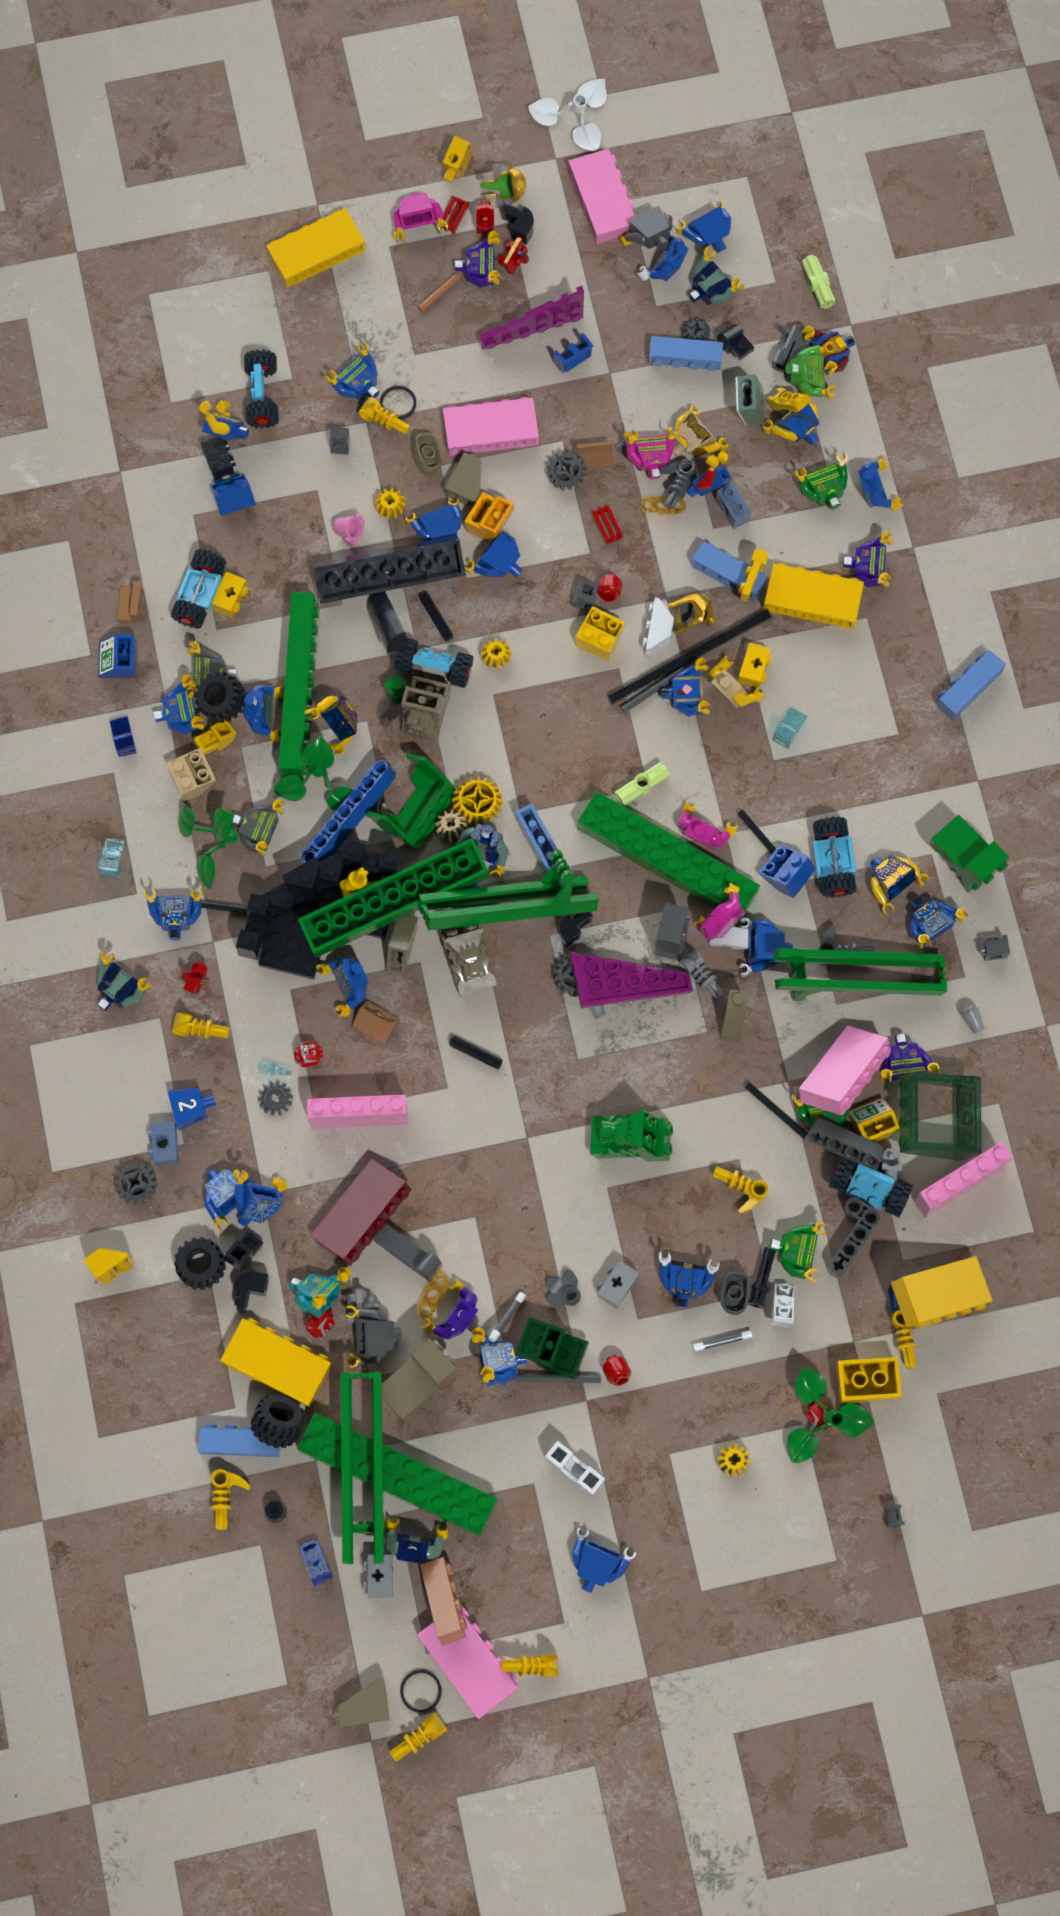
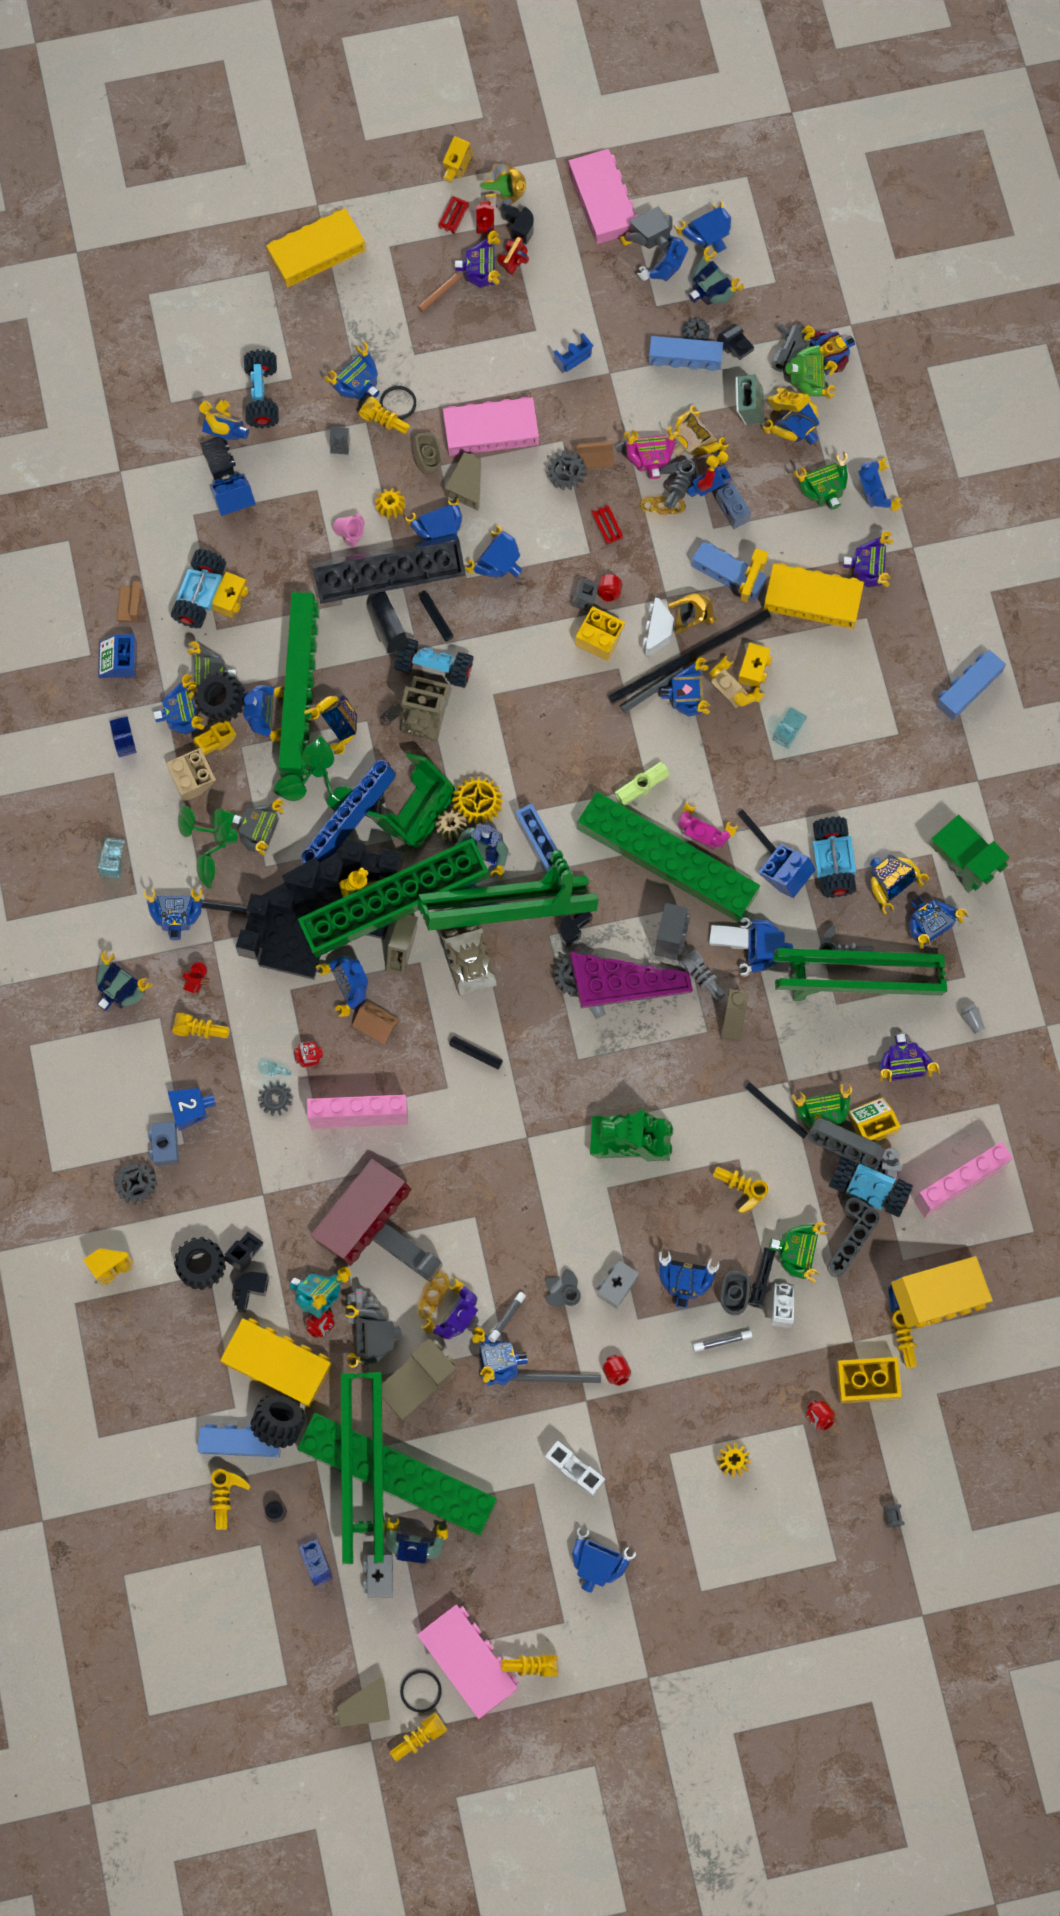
(221, 1194): blue torso -> none
(257, 1201): blue torso -> none
(395, 688): green brick -> none
(415, 212): dark pink torso -> none
(443, 1601): nougat brick -> none
(488, 516): light orange piece -> none
(496, 660): yellow gear -> none
(546, 316): magenta wing -> none
(552, 1348): dark green bracket -> none
(590, 93): white plant -> none
(723, 916): dark pink torso -> none
(818, 281): yellowish green piece -> none
(844, 1070): bright pink brick -> none
(850, 1419): green plant -> none
(966, 1116): clear green windscreen -> none
(995, 948): dark grey brick -> none

